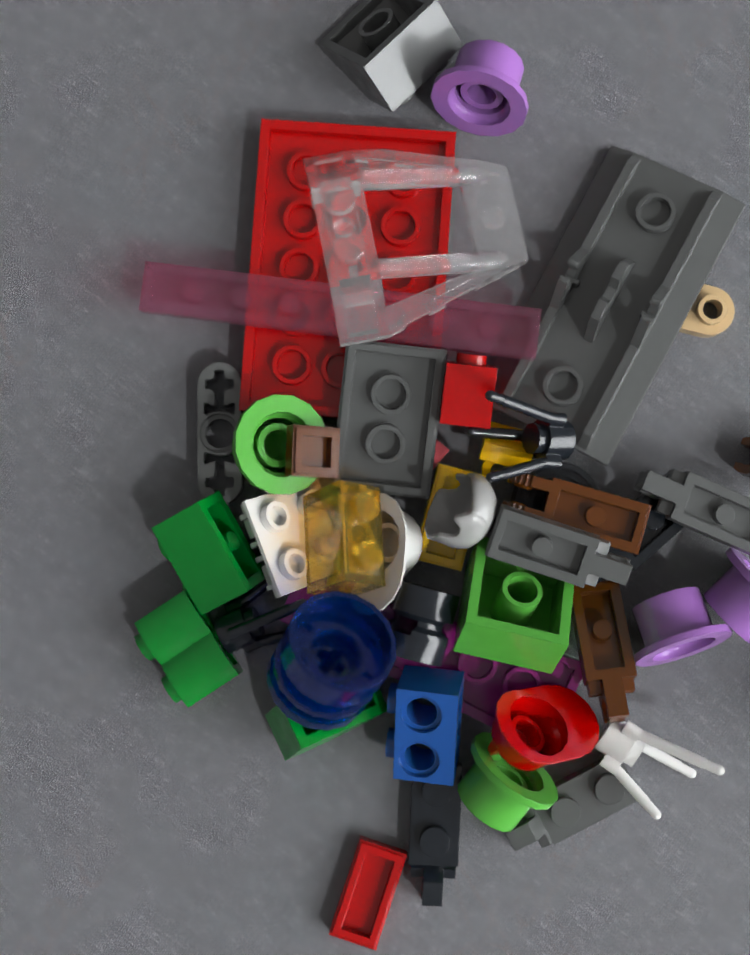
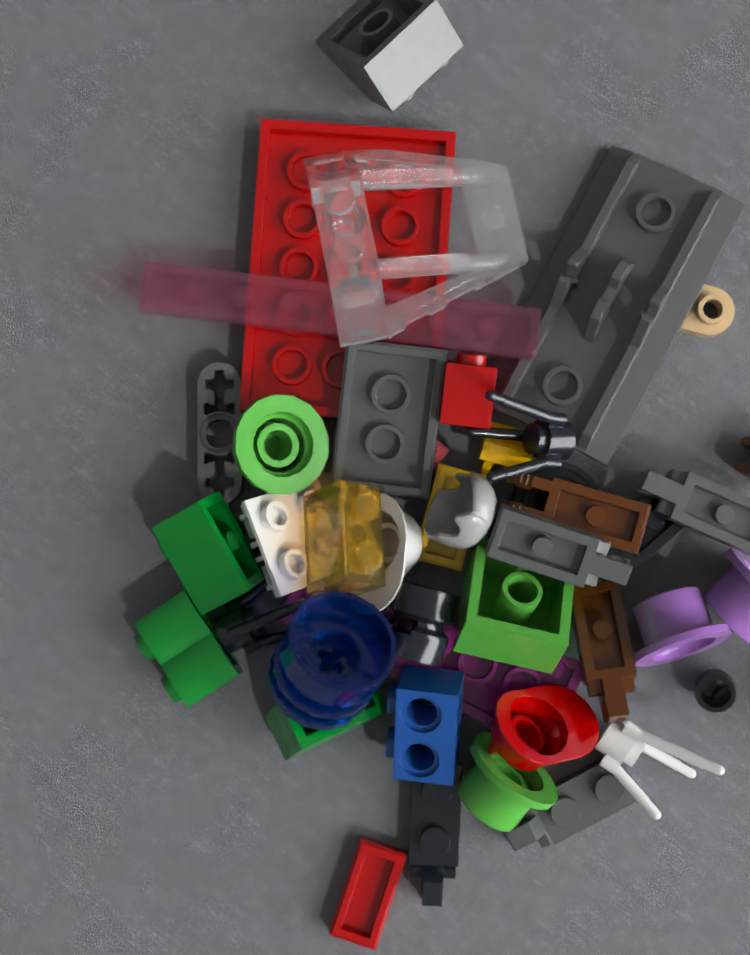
(312, 451): reddish brown tile -> none
(482, 90): medium lavender piece -> none
(722, 696): none -> black hinge

